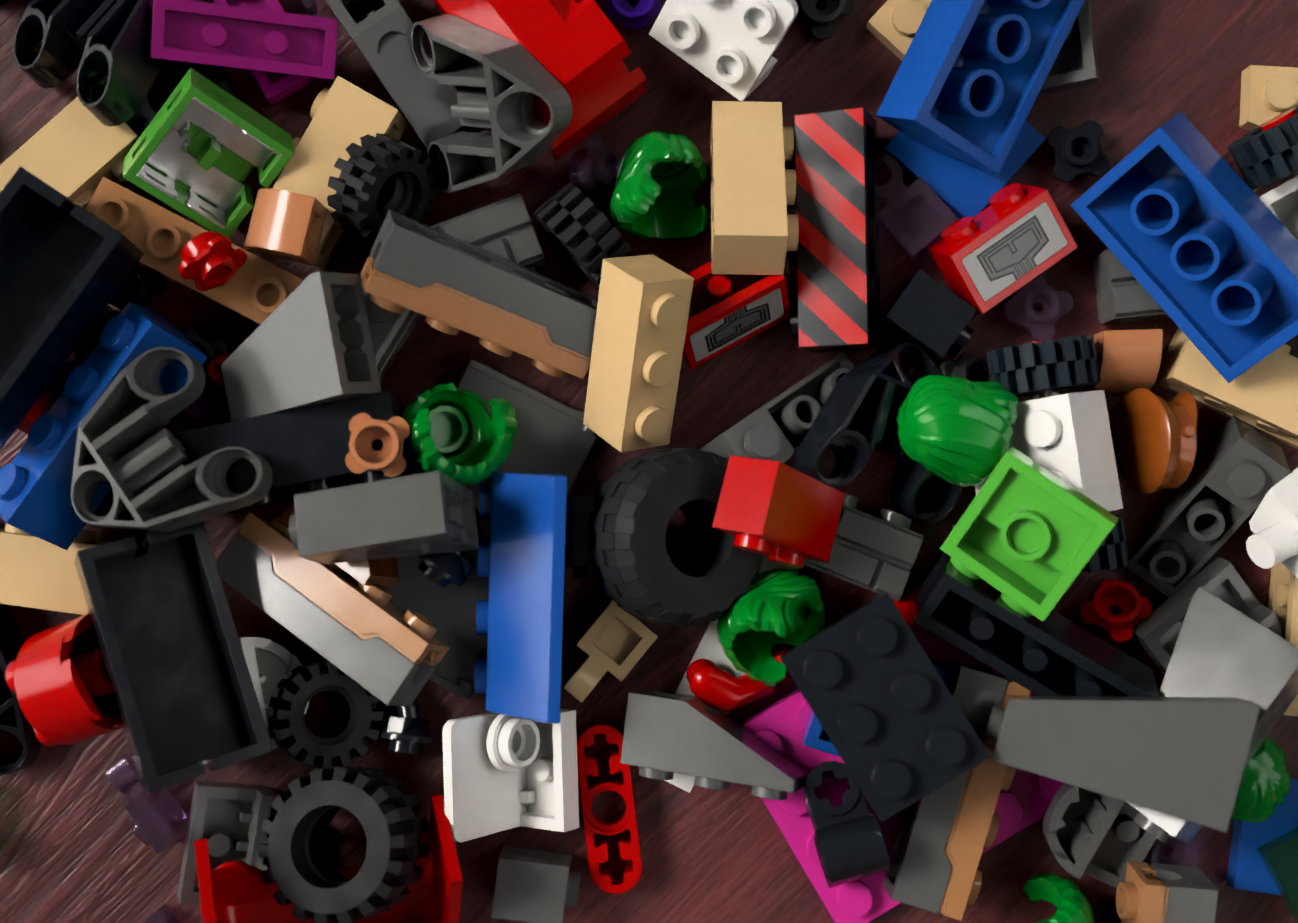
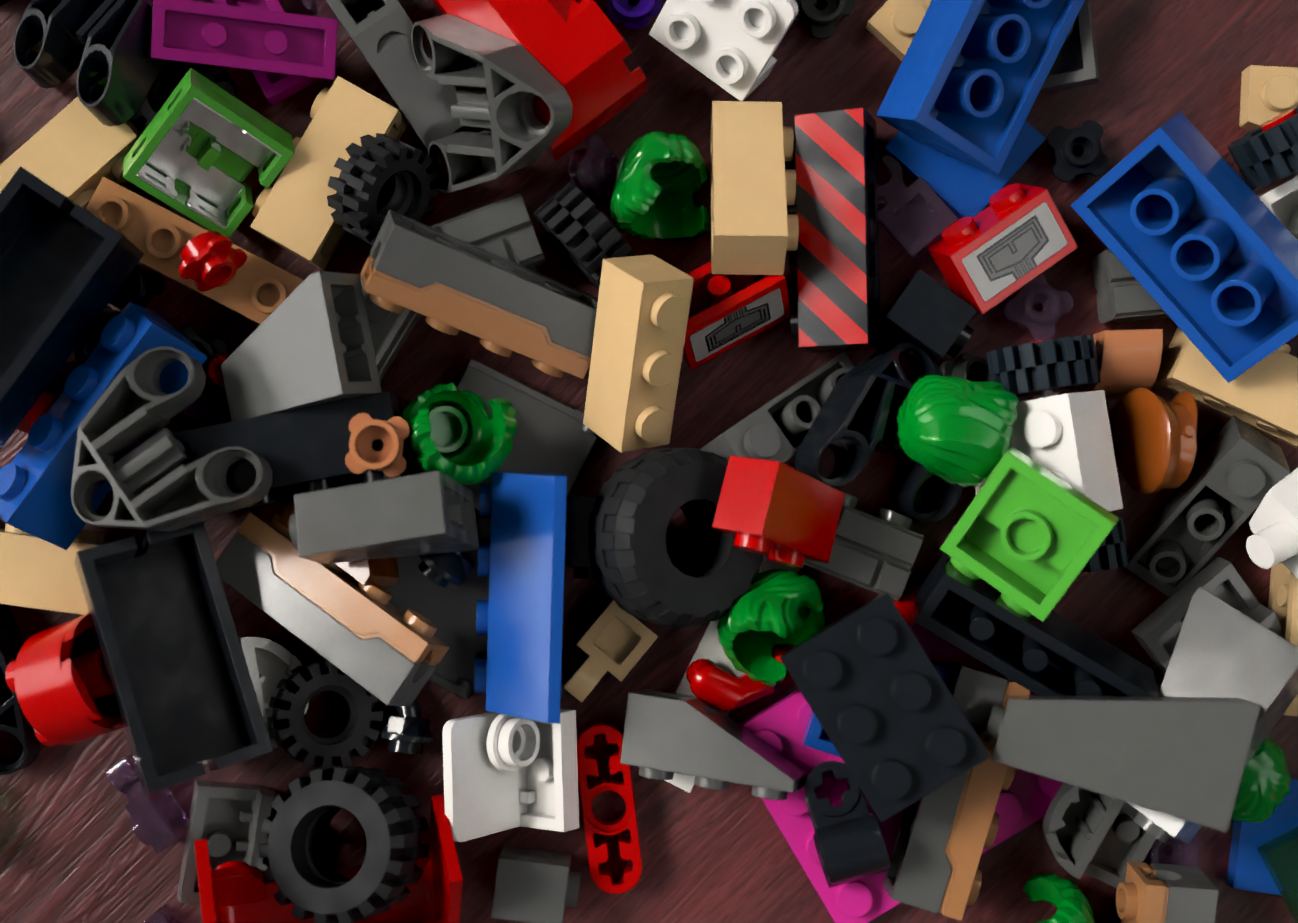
(286, 225): nougat brick -> none
(1121, 595): red plate -> none

